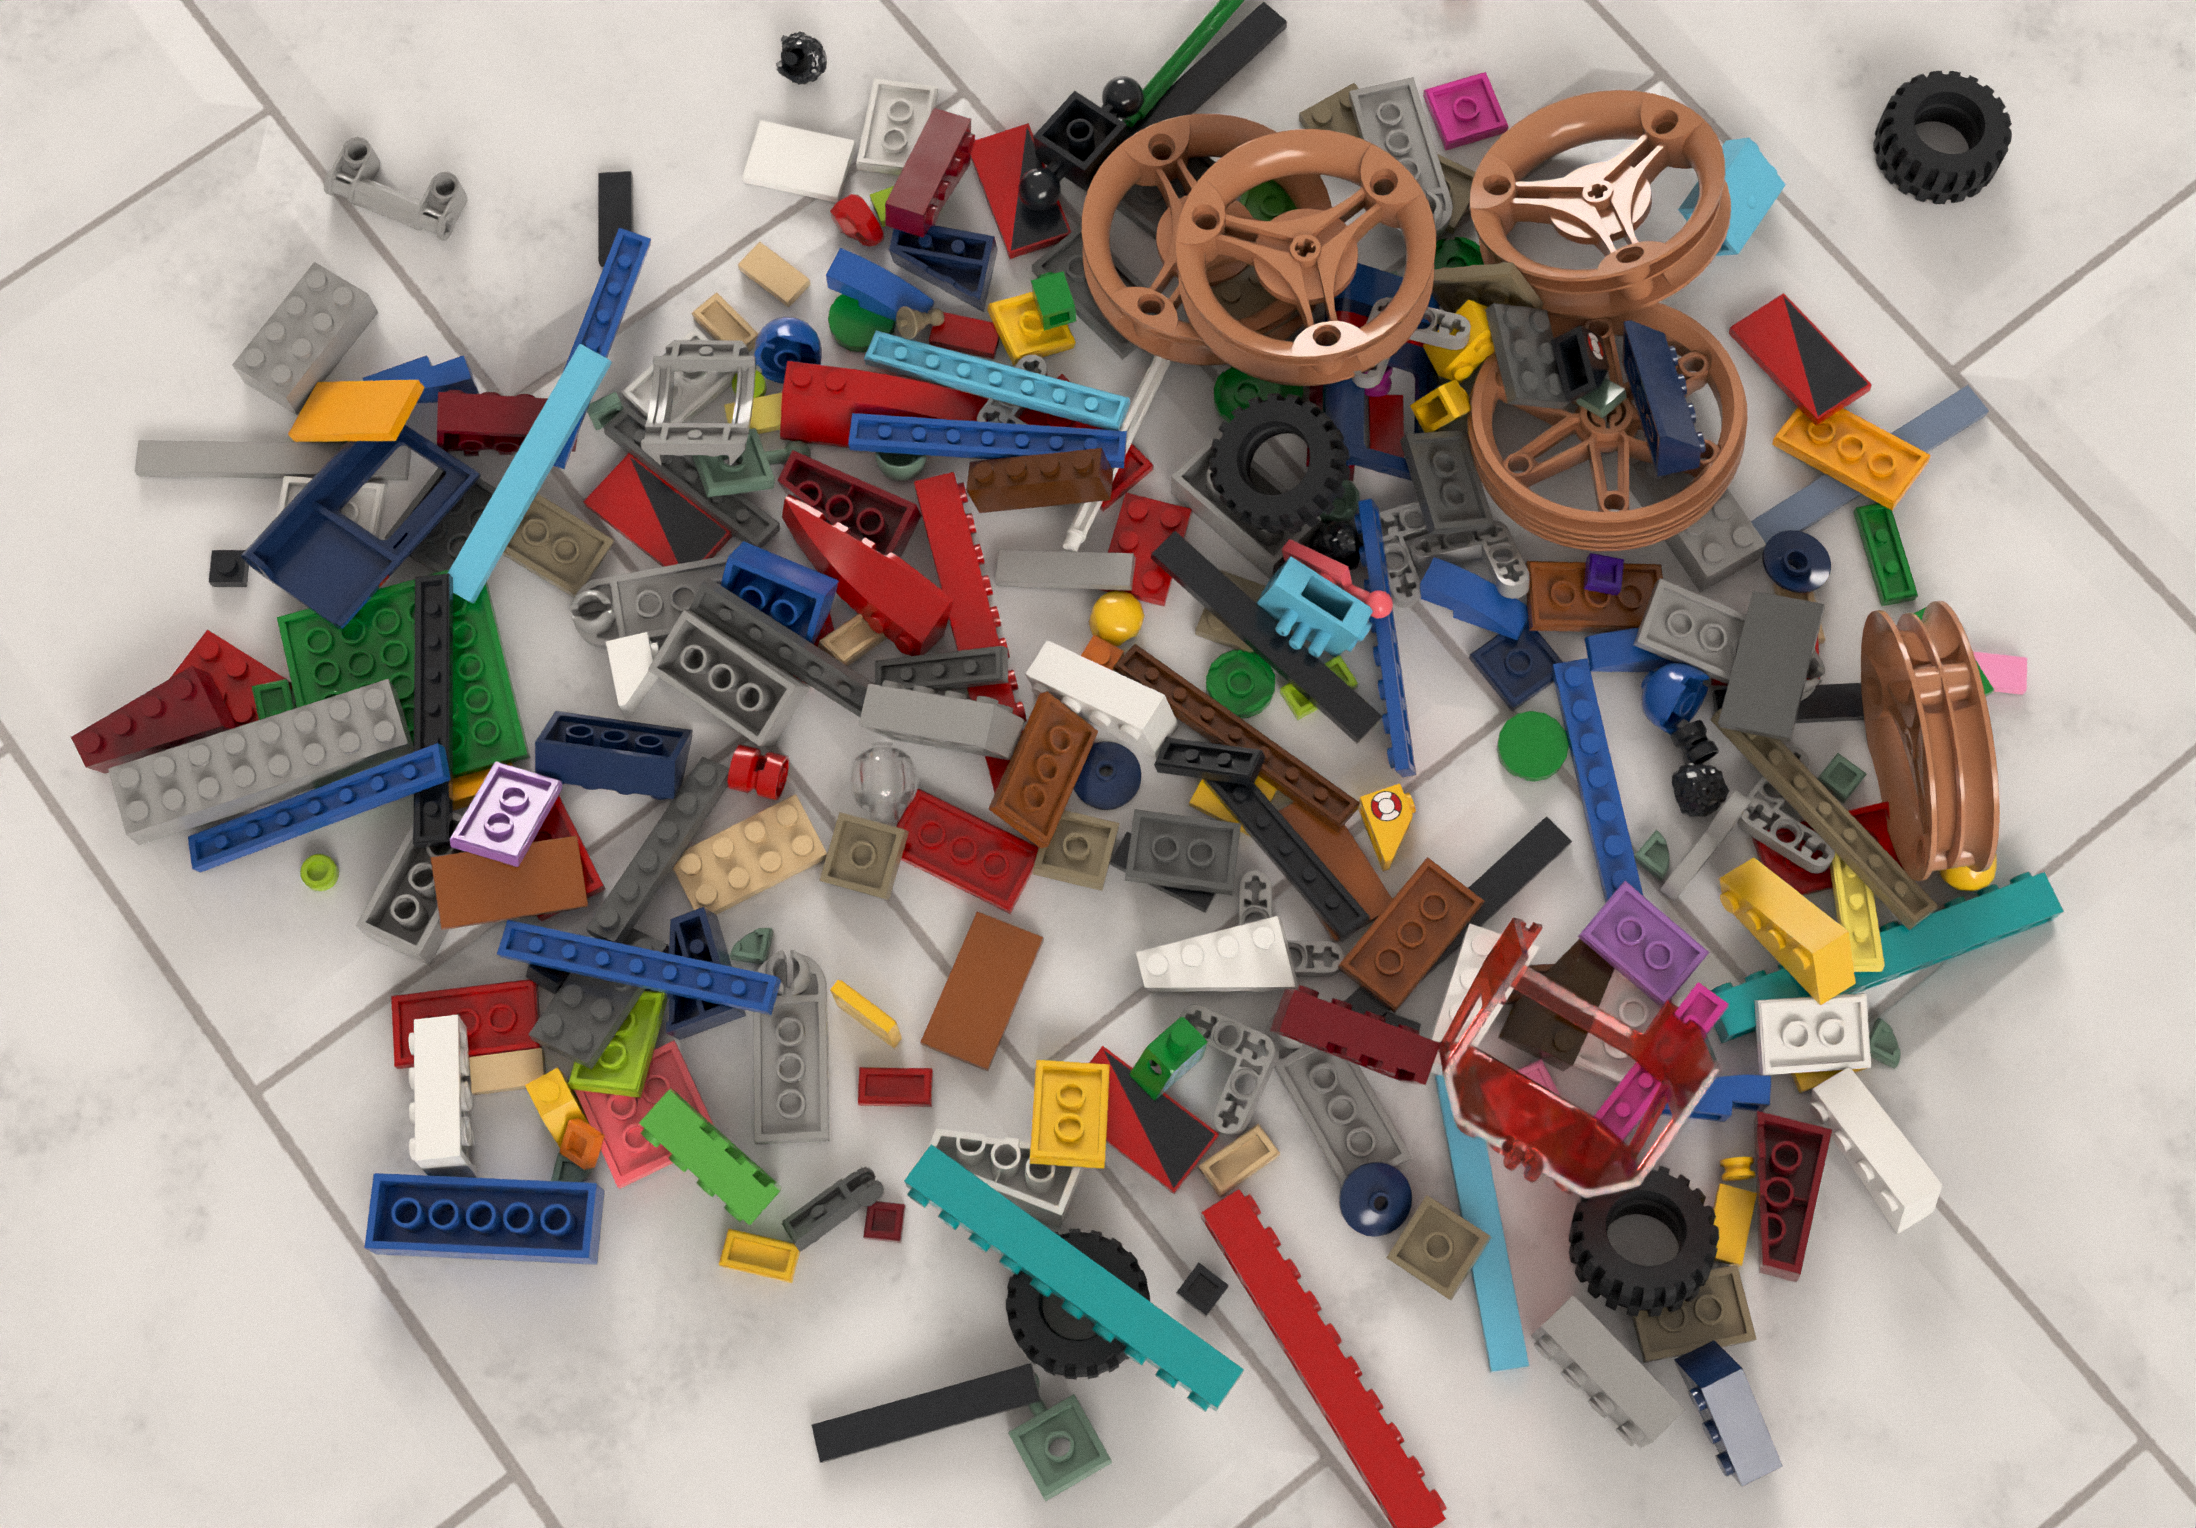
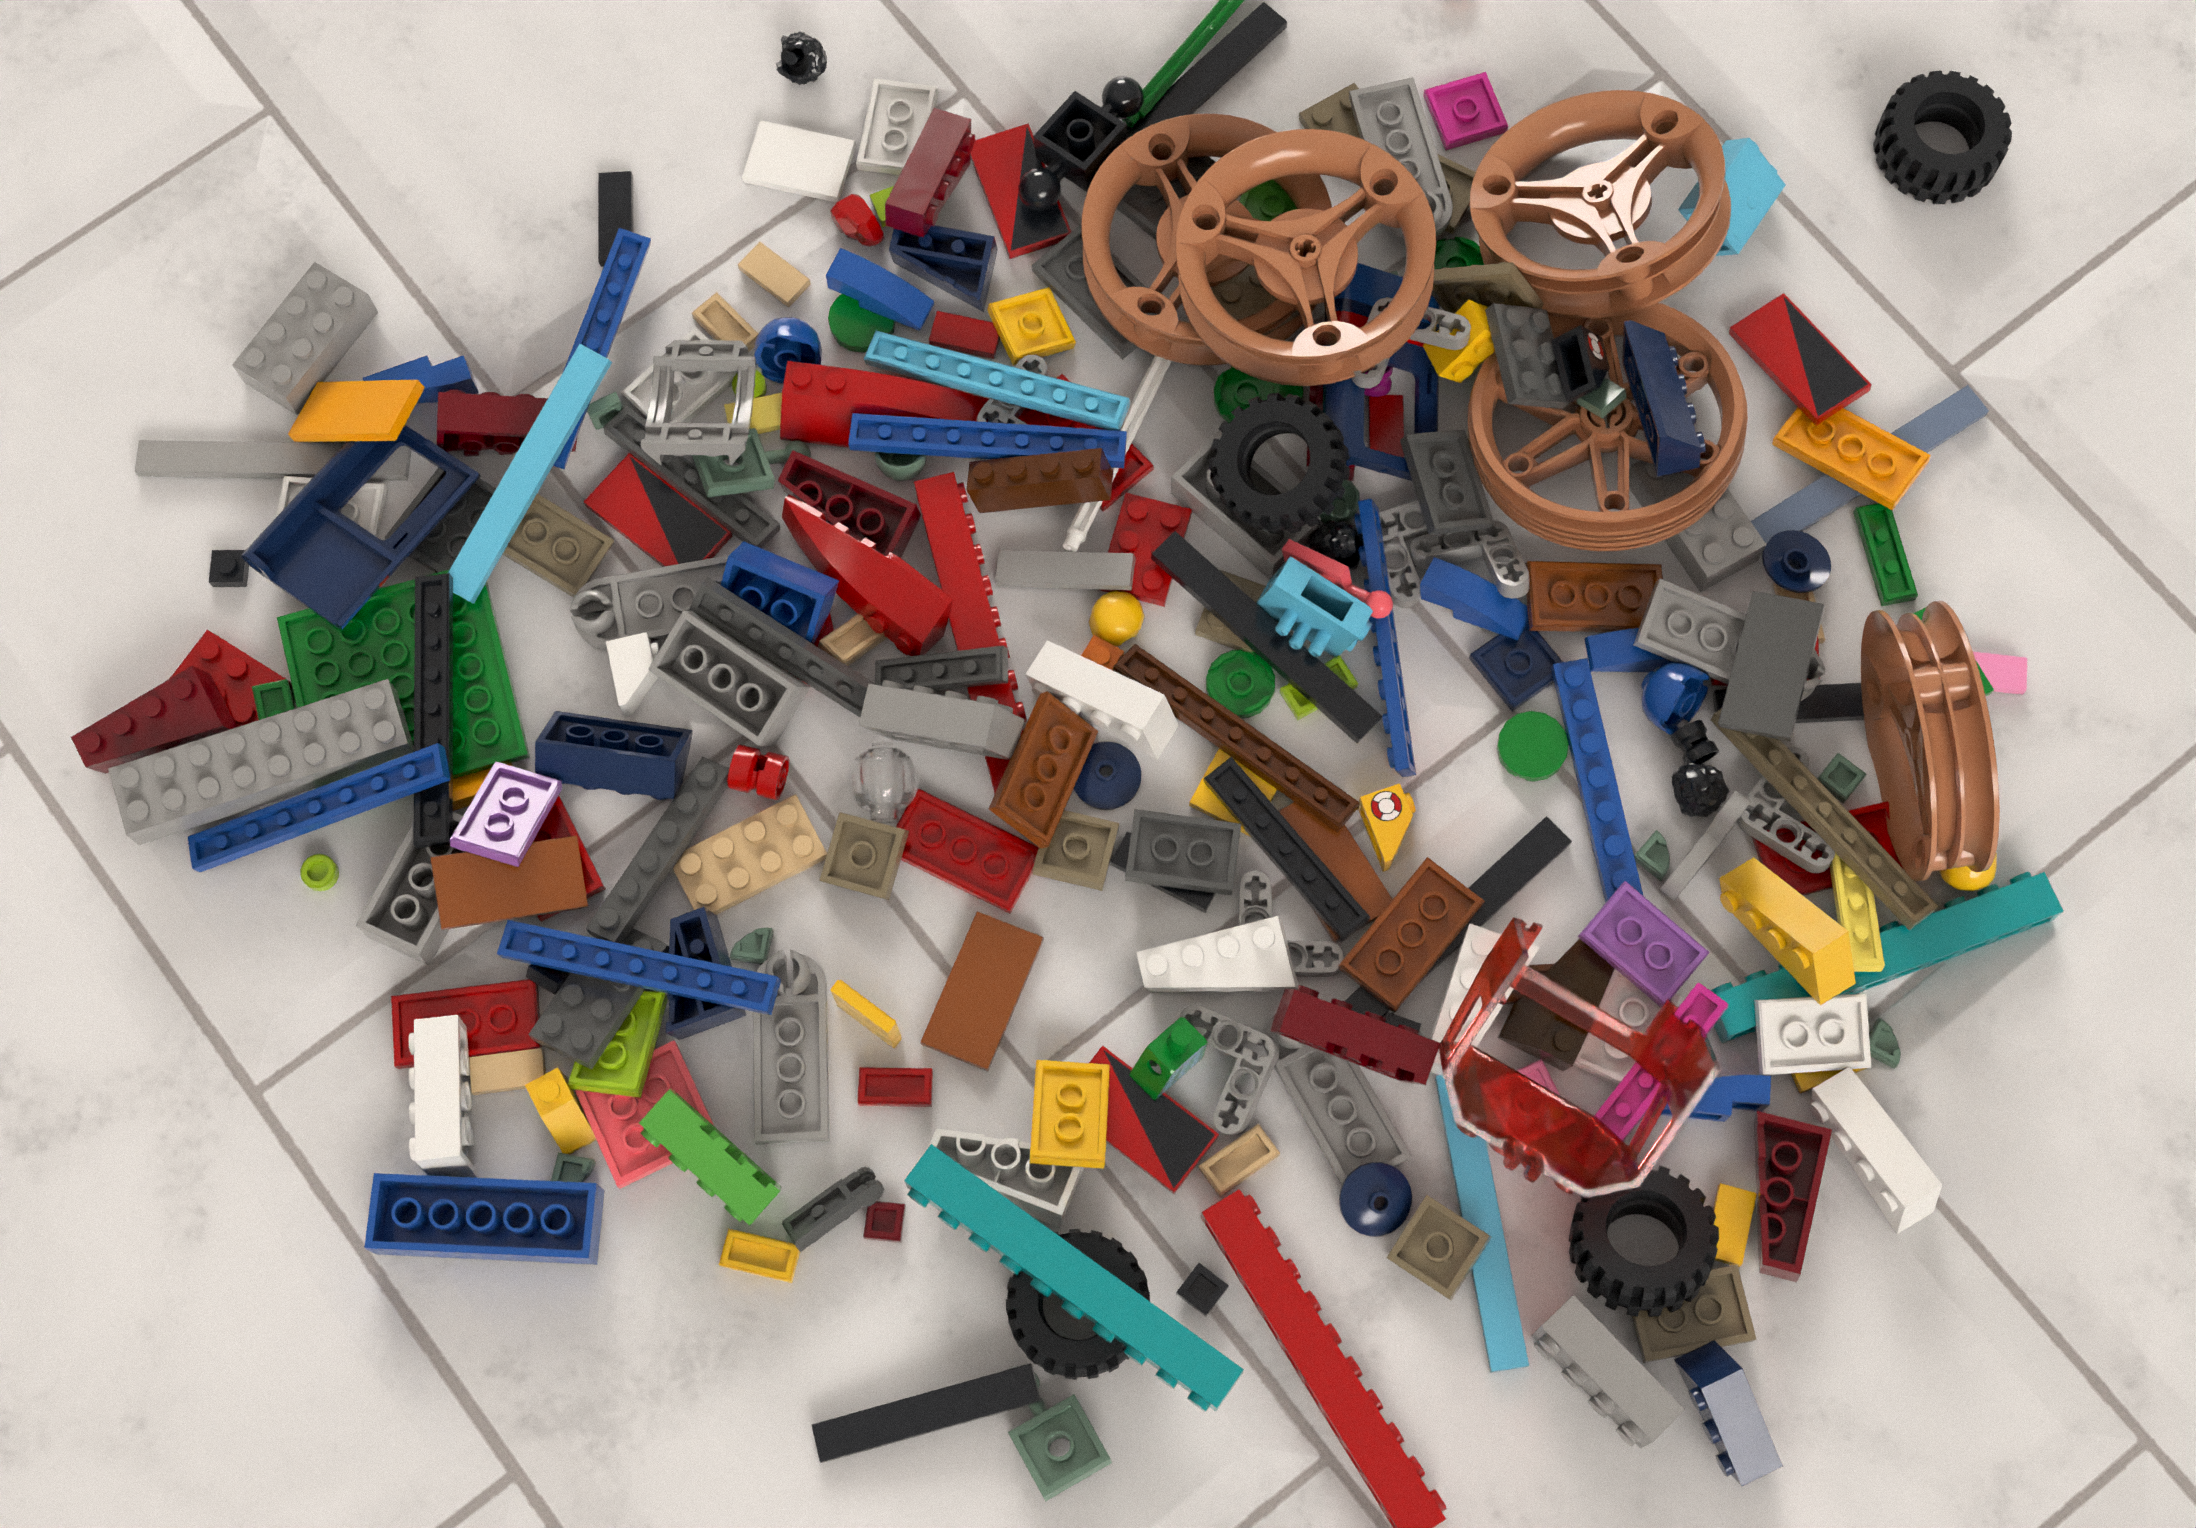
(355, 182): light grey piece -> none
(581, 1143): orange plate -> none
(913, 321): dark tan piece -> none
(1053, 300): green brick -> none
(1210, 761): black tile -> none
(1441, 406): yellow slope -> none
(1603, 574): dark purple tile -> none
(1737, 1168): yellow bush -> none

